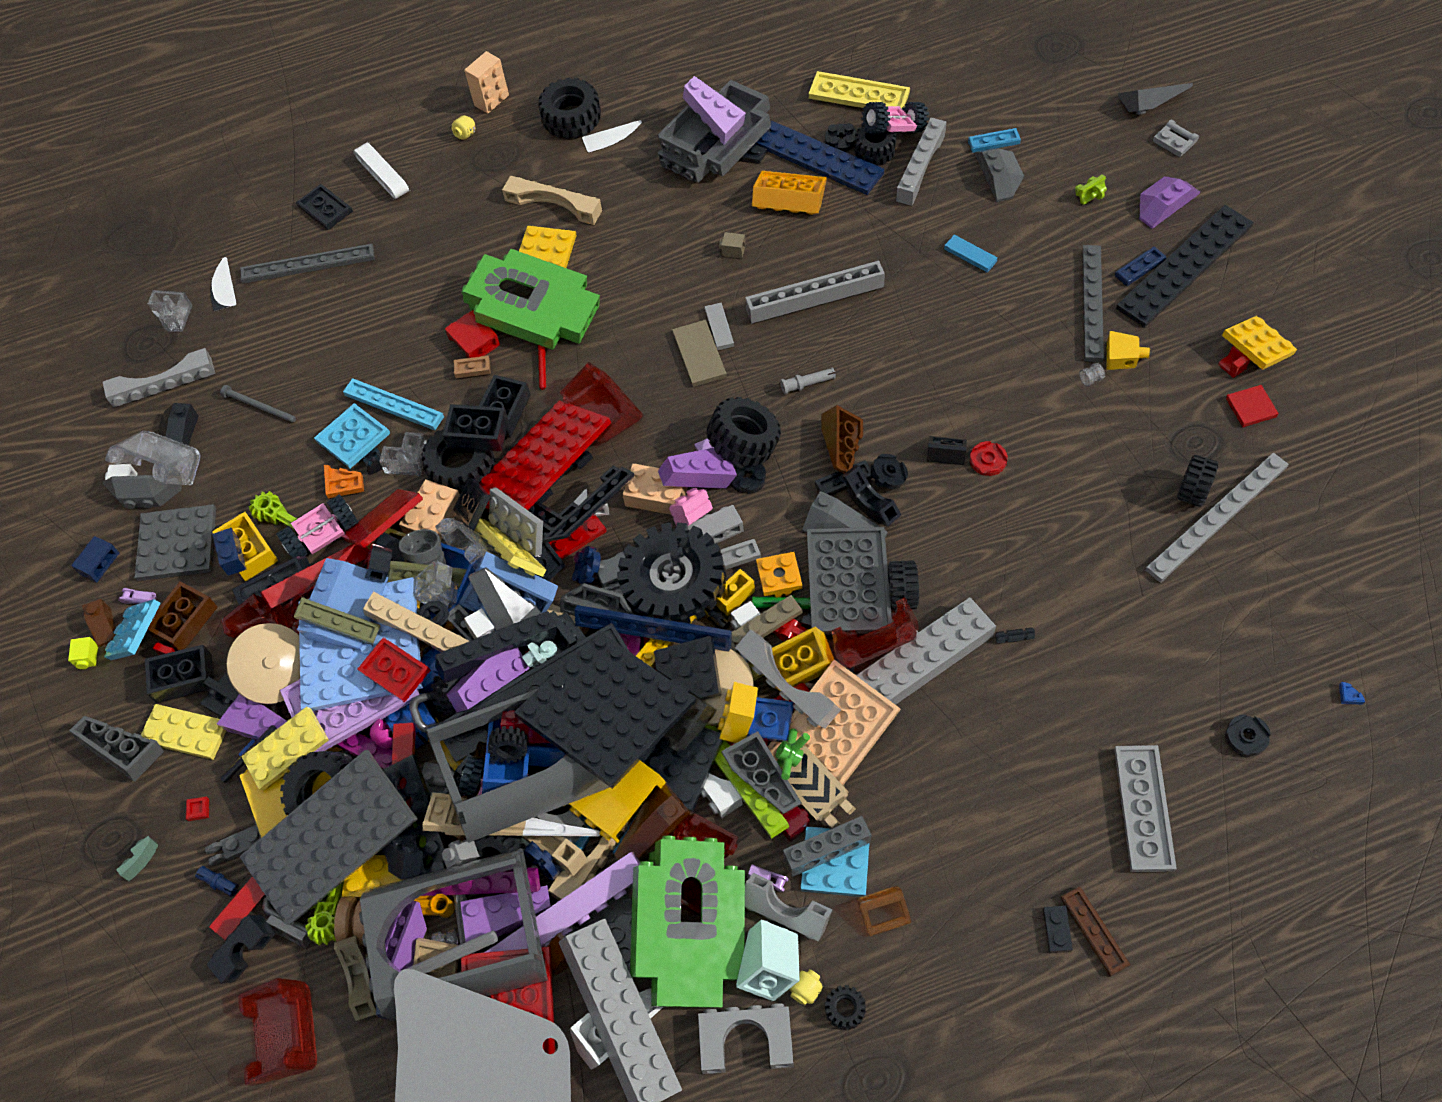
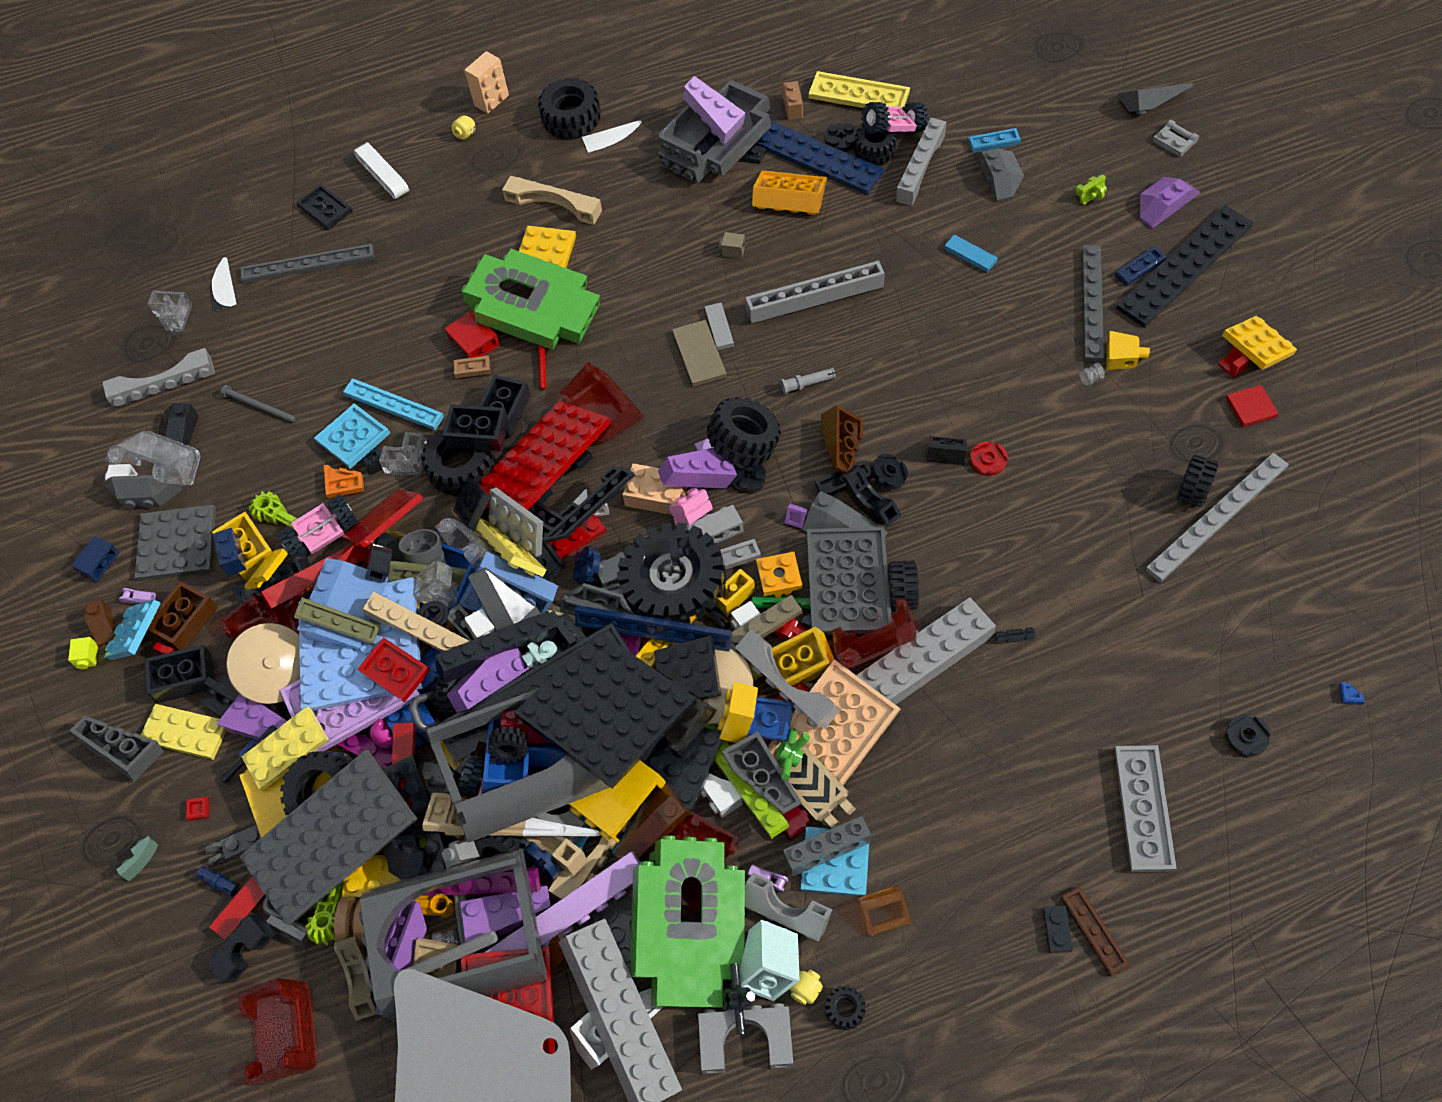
(266, 569): none -> yellow slope
(436, 505): light nougat brick -> none
(738, 998): none -> black bar
(792, 100): none -> medium nougat brick
(796, 516): none -> medium lavender tile

